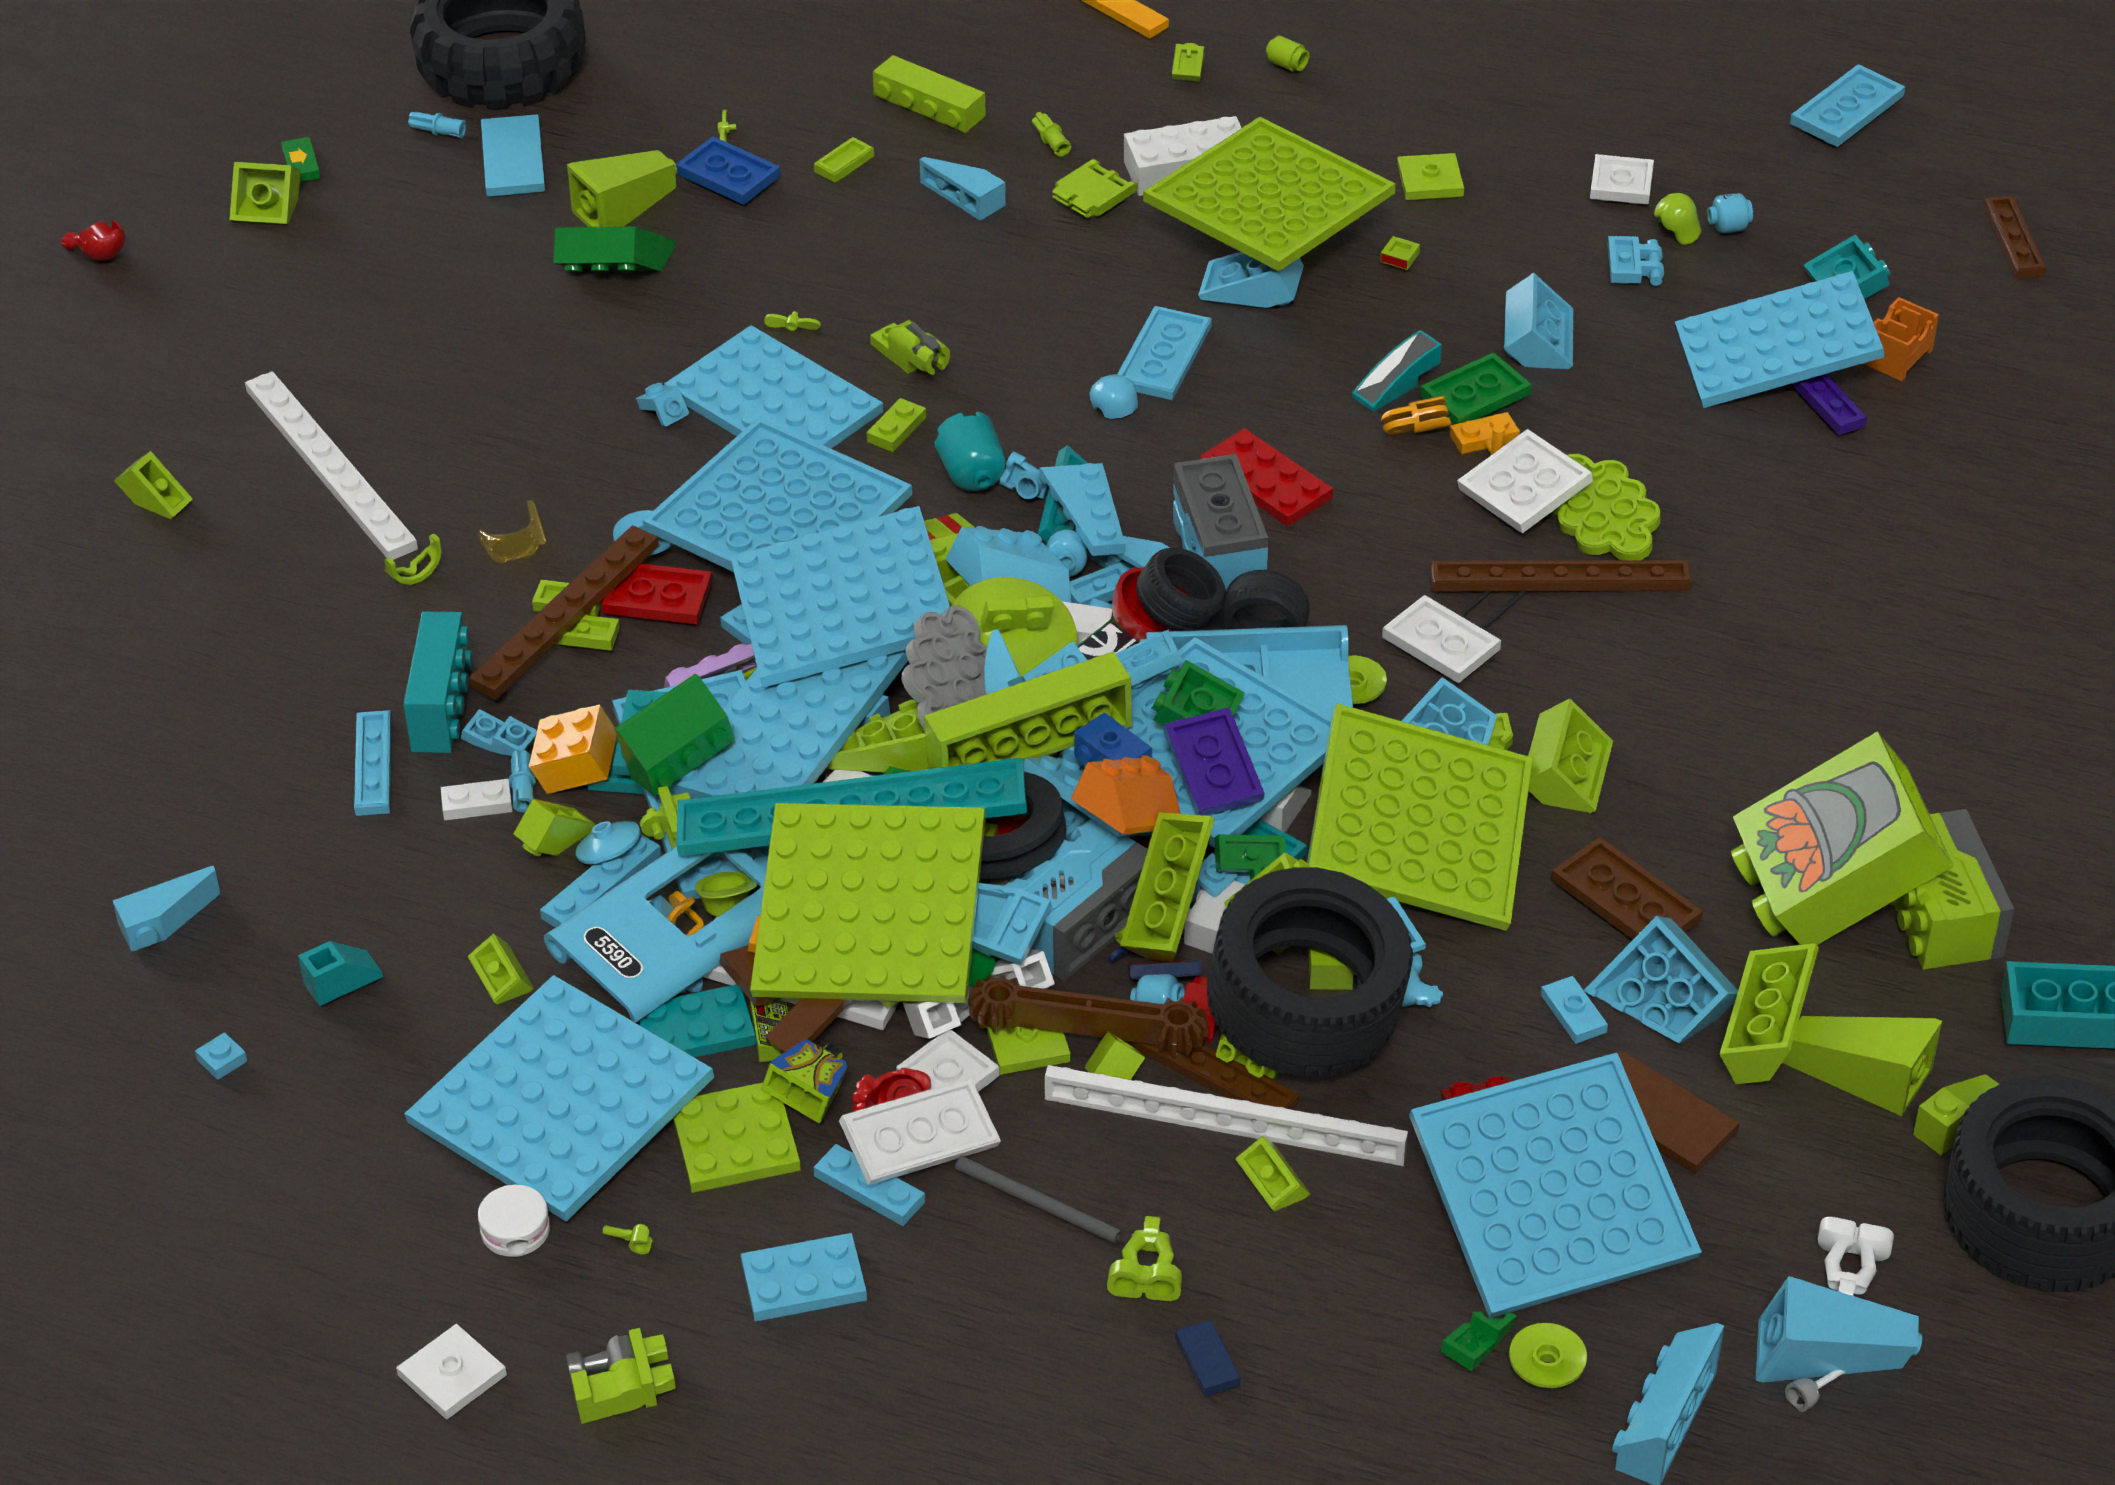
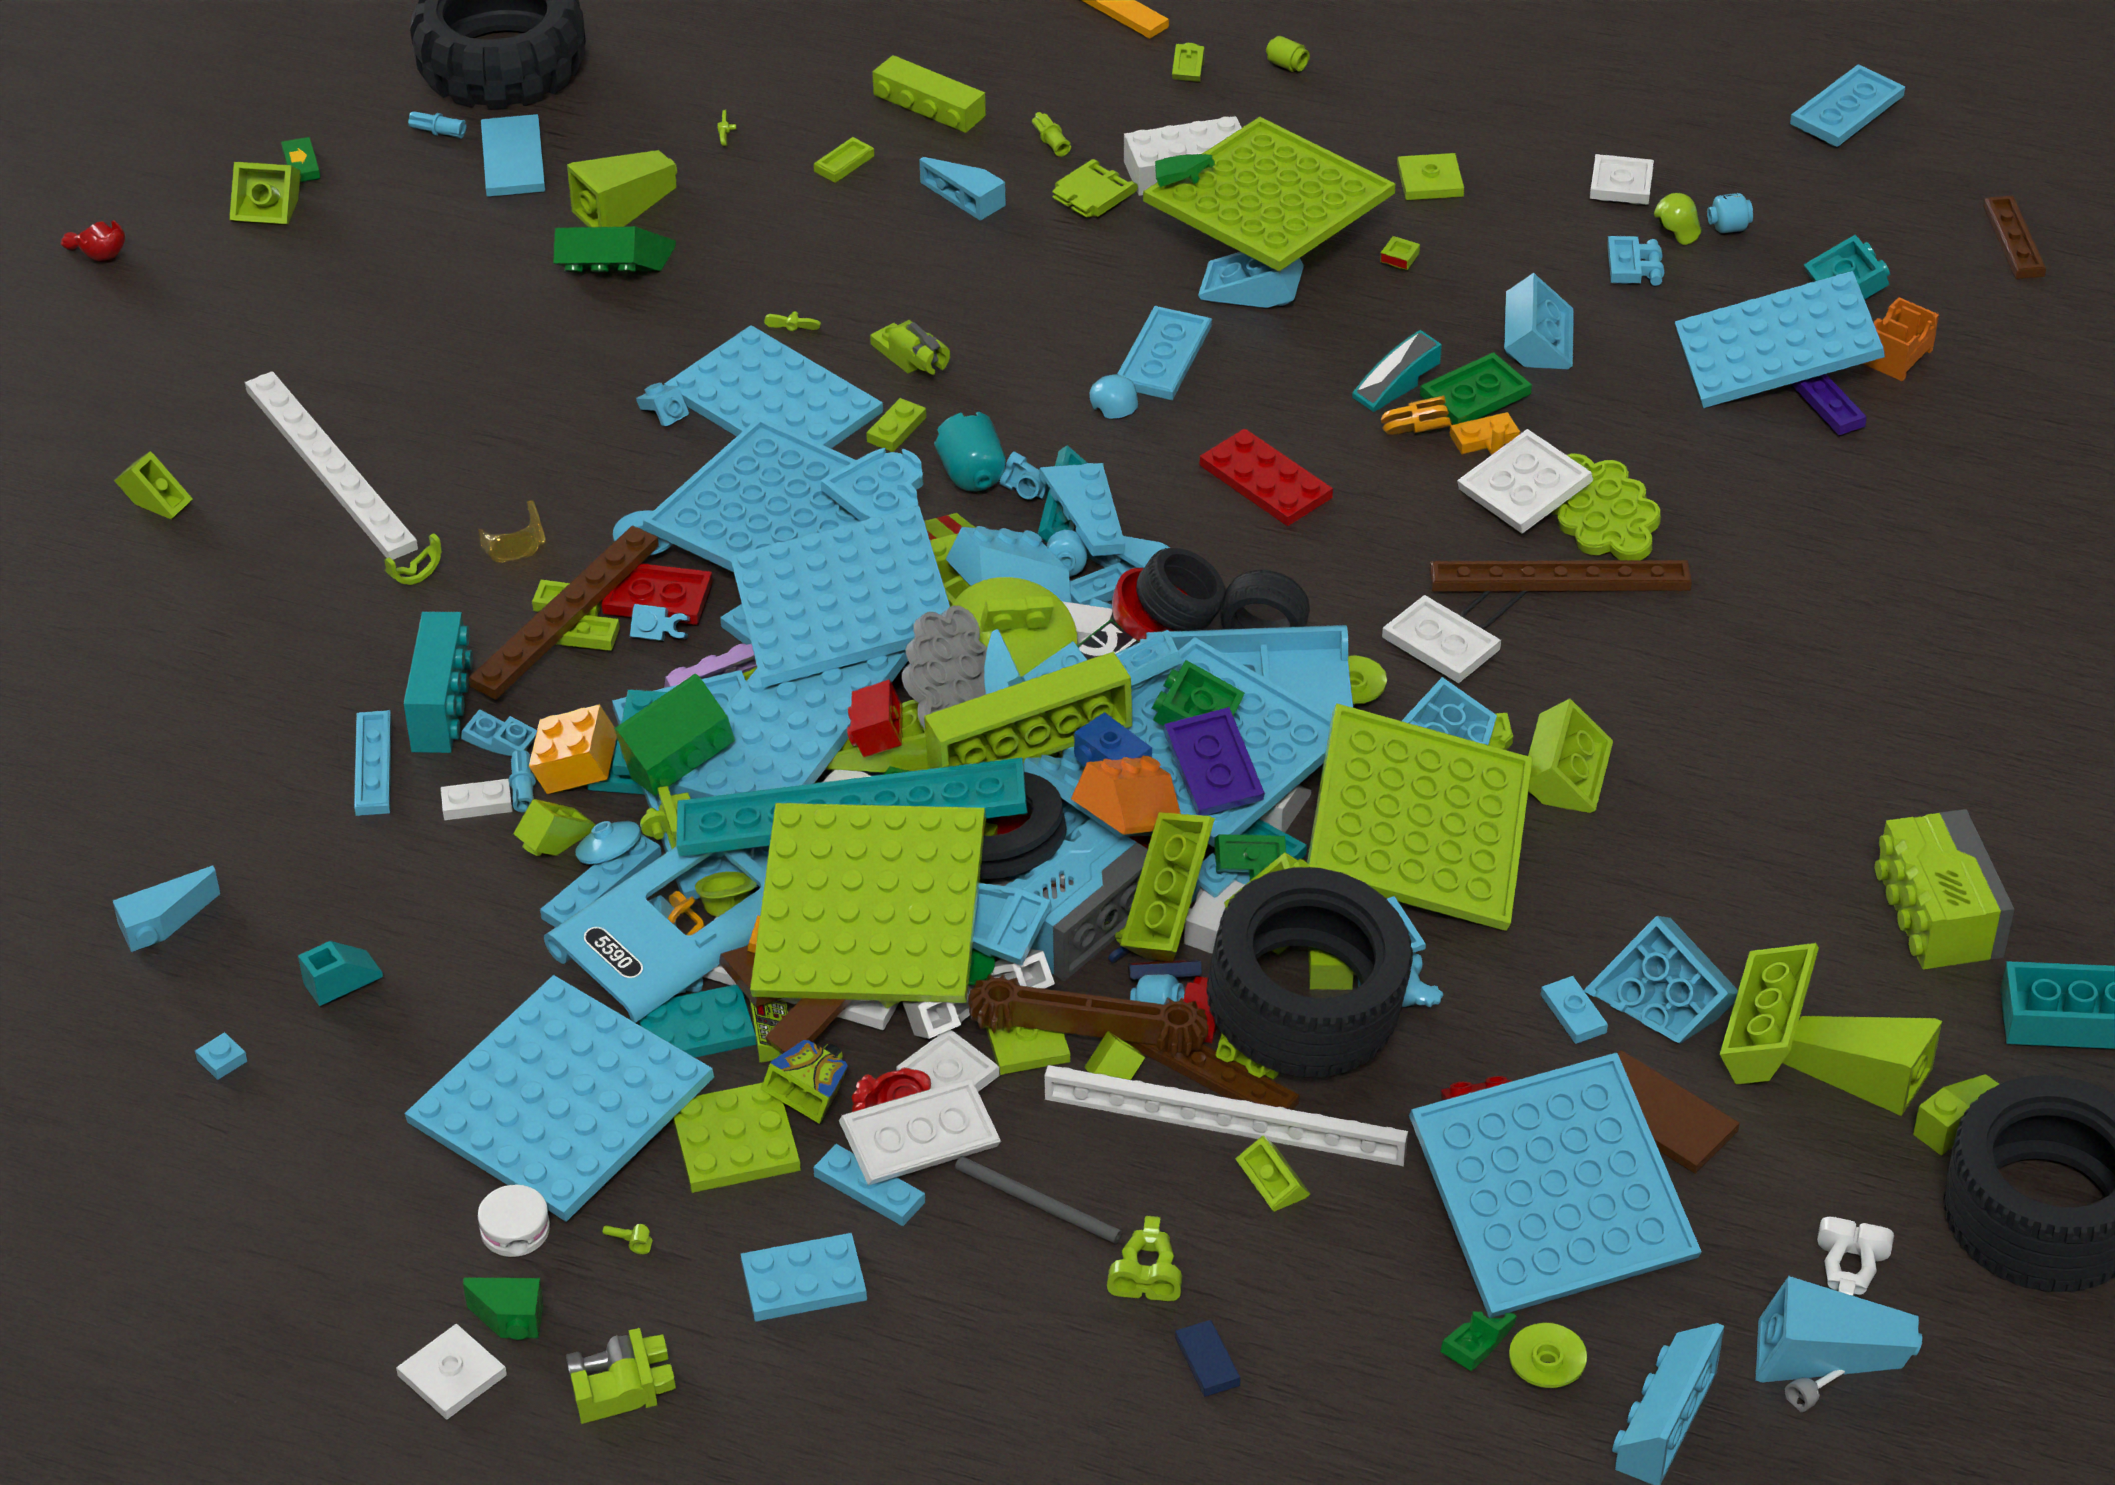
(500, 970): lime slope -> none
(506, 1305): none -> green slope
(652, 623): none -> medium azure plate
(728, 170): blue plate -> none
(875, 718): none -> red brick
(876, 484): none -> medium azure plate
(1181, 167): none -> green slope
(1219, 516): dark grey piece -> none
(1622, 889): reddish brown plate -> none
(1838, 843): lime brick -> none

